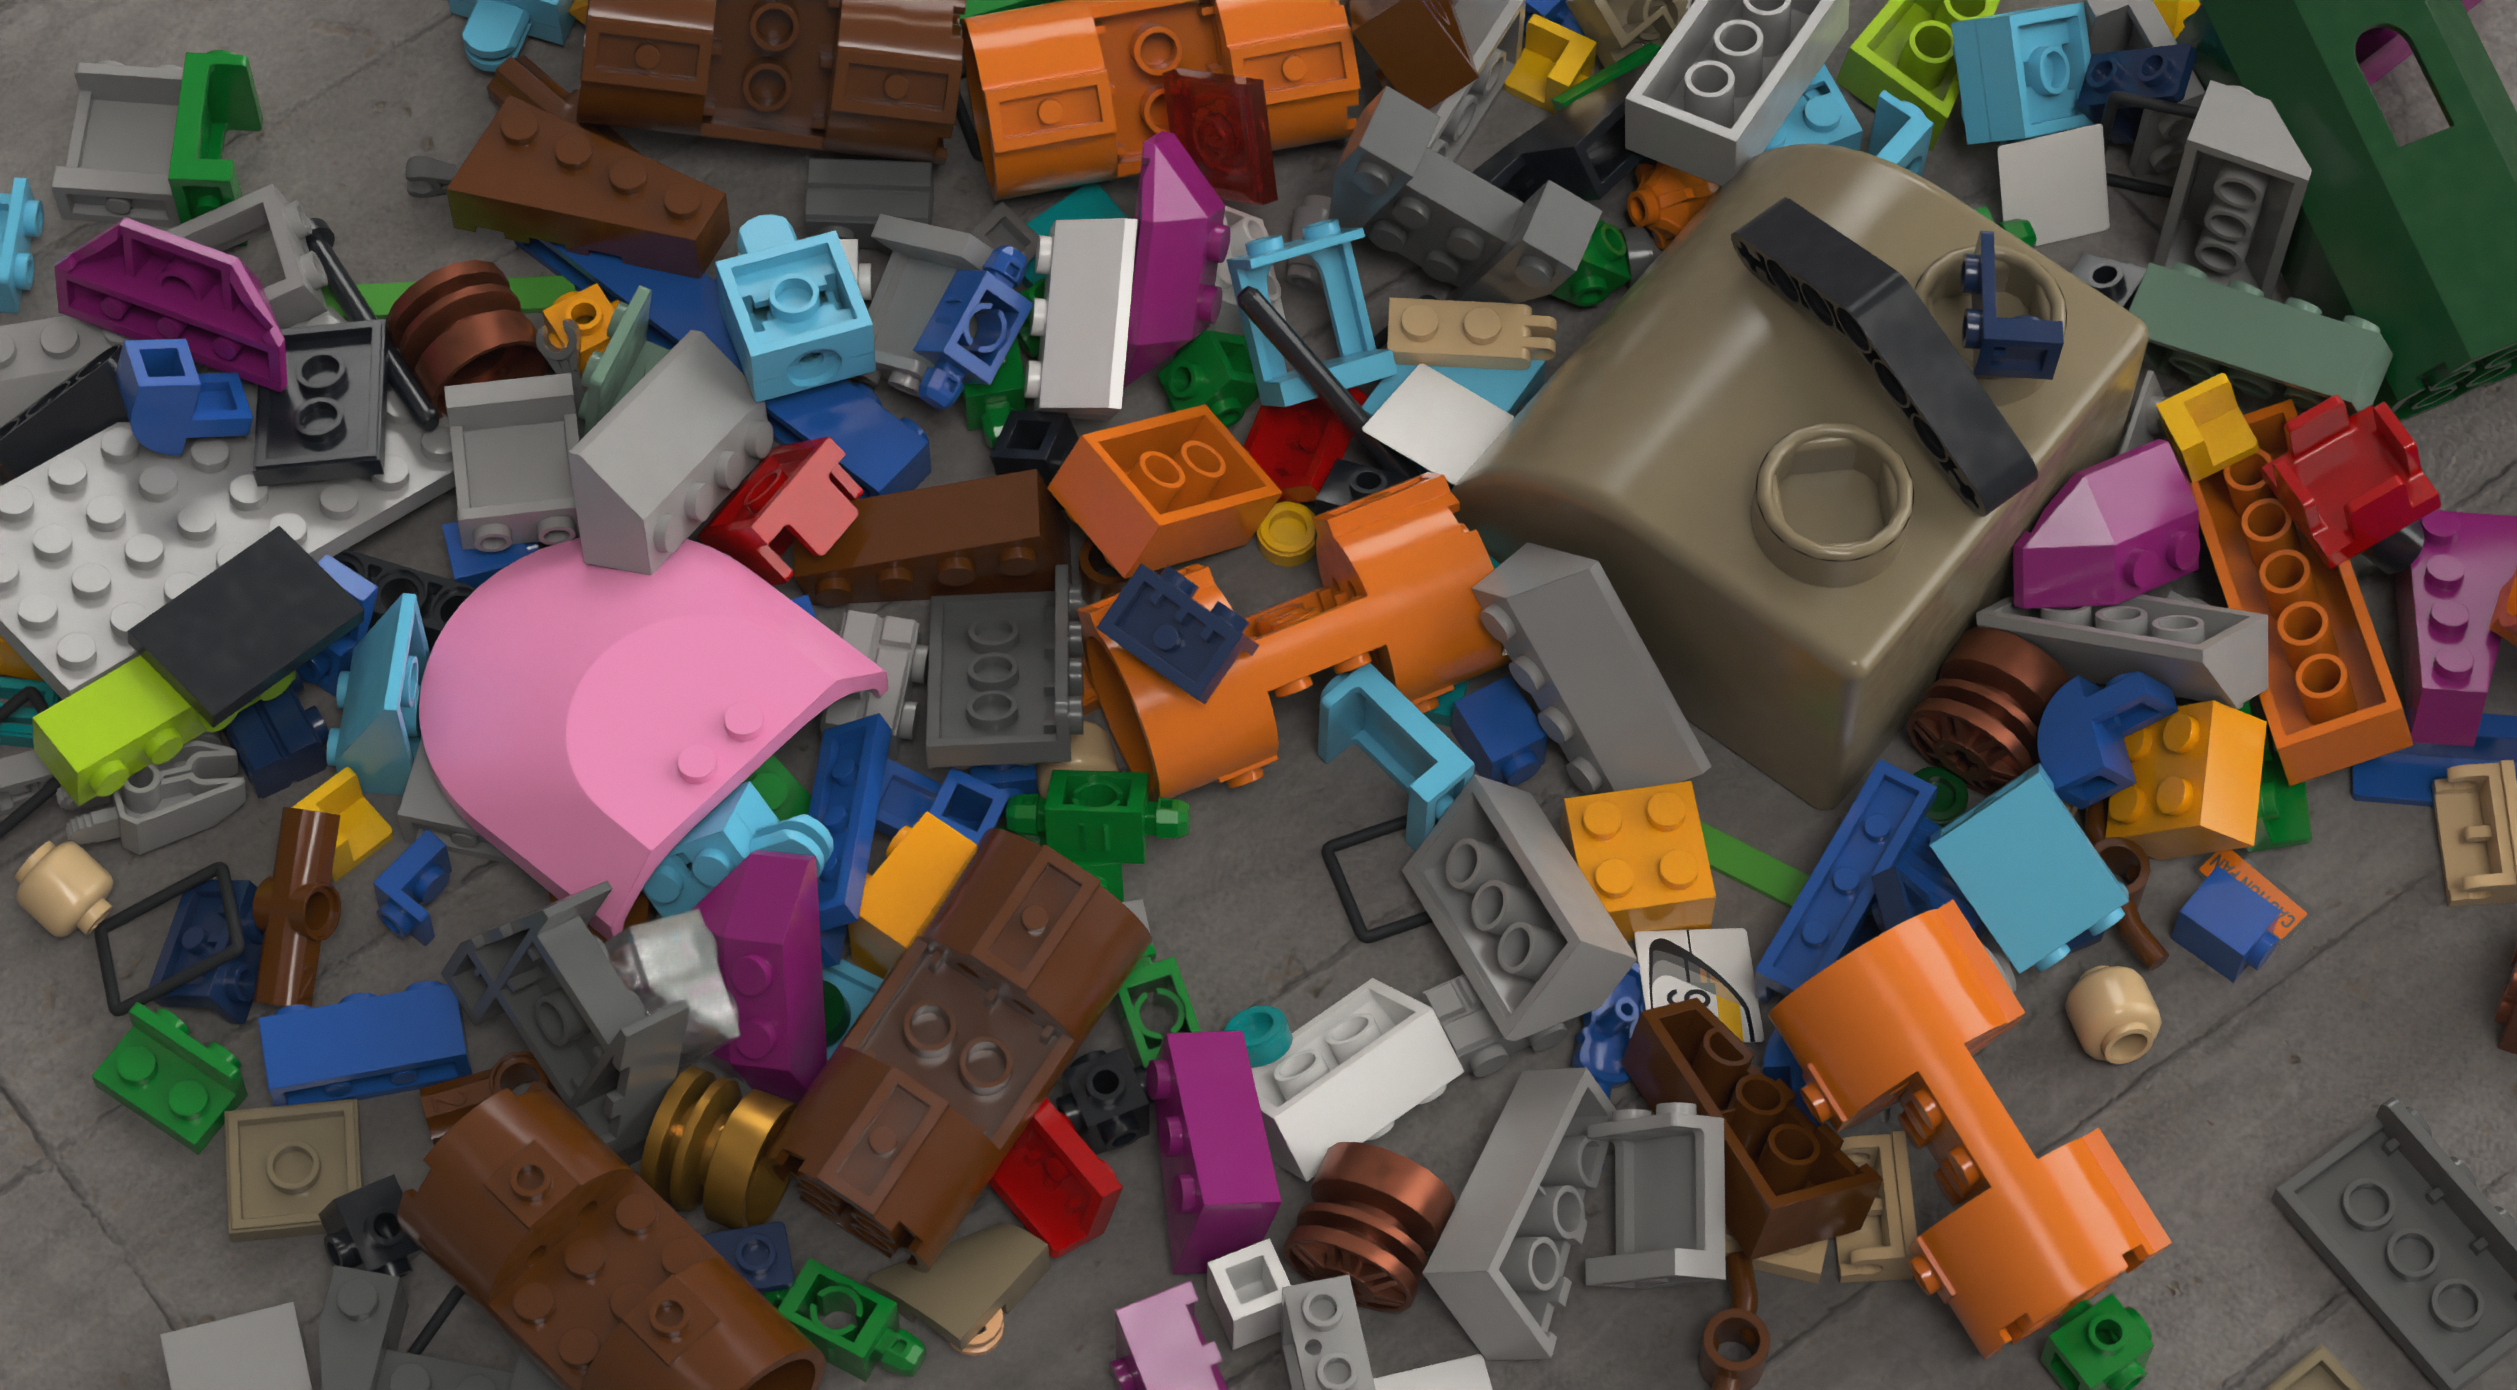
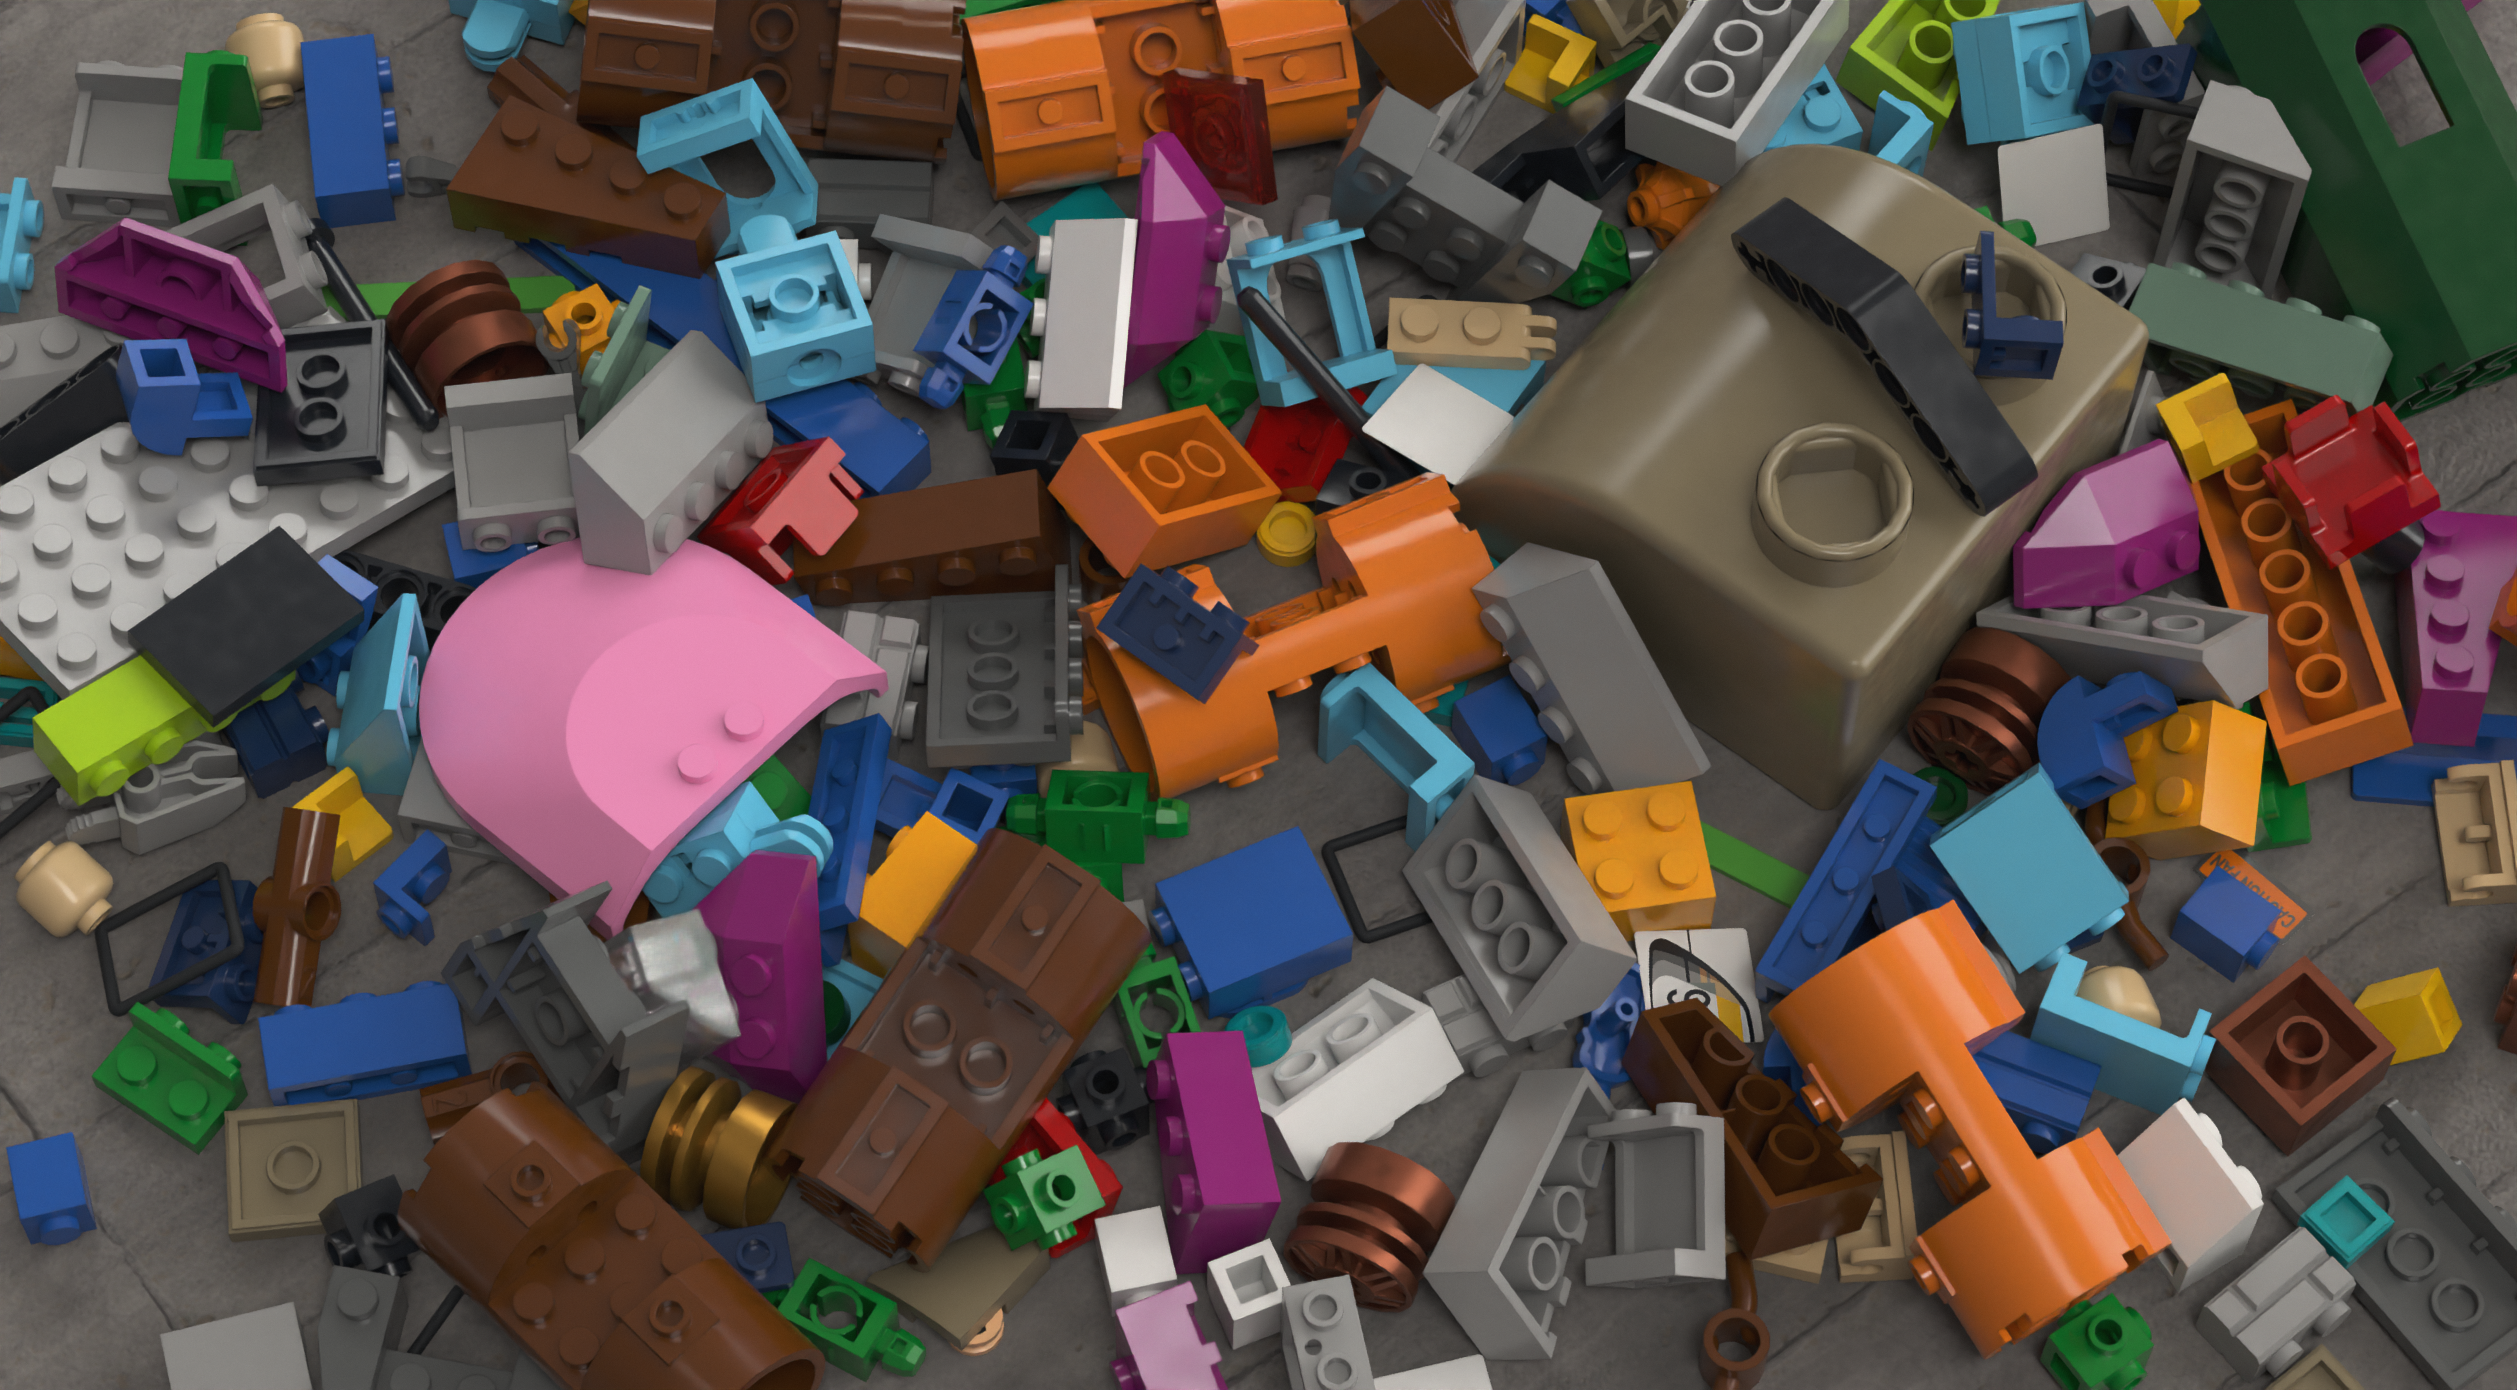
(51, 1189): none -> blue brick
(273, 56): none -> tan head
(351, 130): none -> blue brick
(721, 119): none -> medium azure panel
(1043, 1198): none -> green brick
(1134, 1256): none -> white brick
(1252, 925): none -> blue brick
(2039, 1088): none -> blue brick
(2136, 1058): none -> medium azure panel
(2193, 1192): none -> white slope
(2277, 1306): none -> light grey brick
(2297, 1055): none -> copper brick
(2346, 1222): none -> teal tile
(2412, 1014): none -> yellow panel

